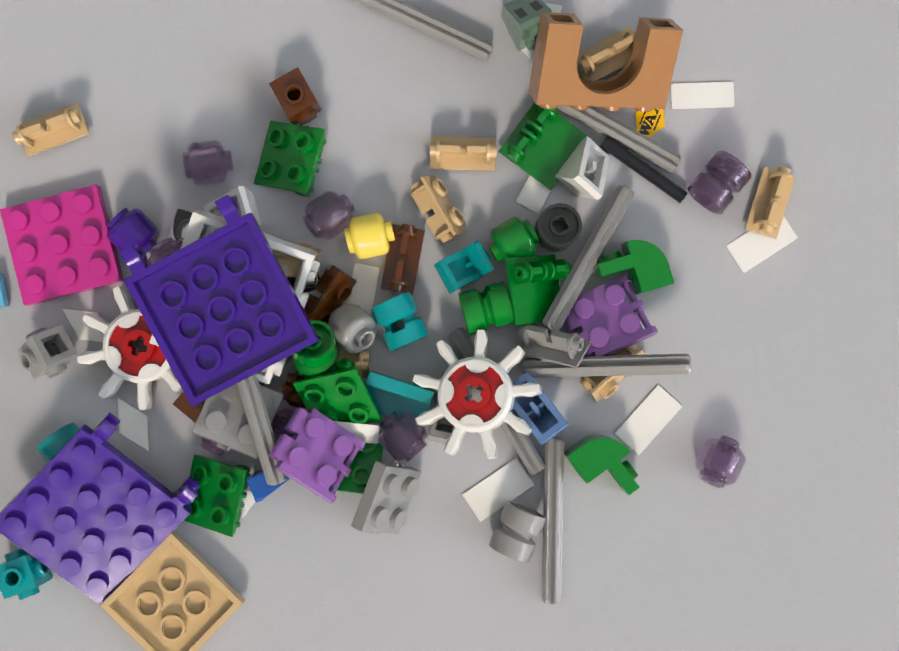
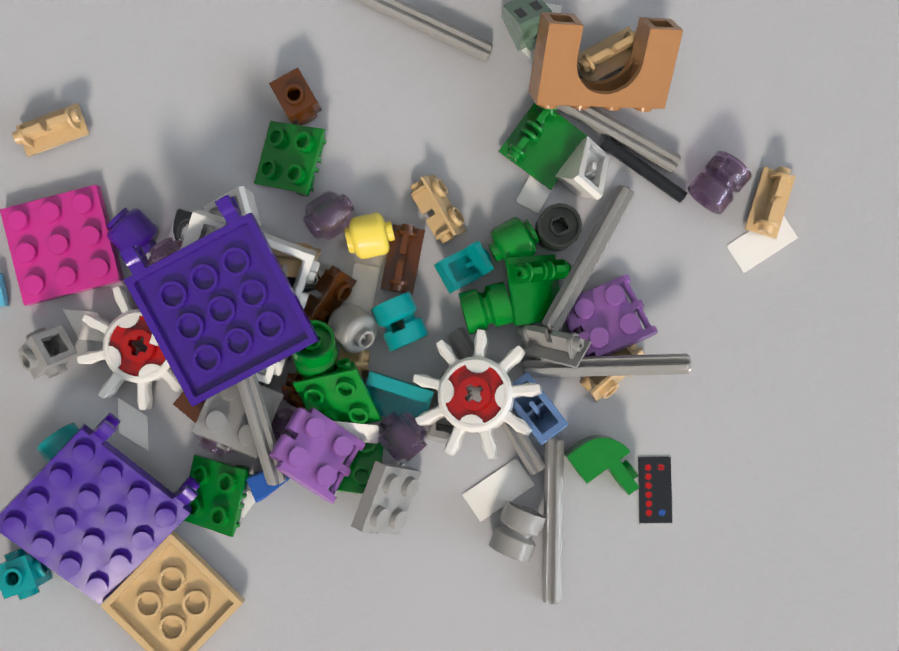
(207, 162): clear purple head -> none
(463, 153): tan hinge -> none
(645, 264): green brick -> none
(648, 419): white sticker -> none
(650, 122): yellow sticker -> none
(655, 489): none -> black sticker
(702, 95): white sticker -> none
(720, 461): clear purple head -> none

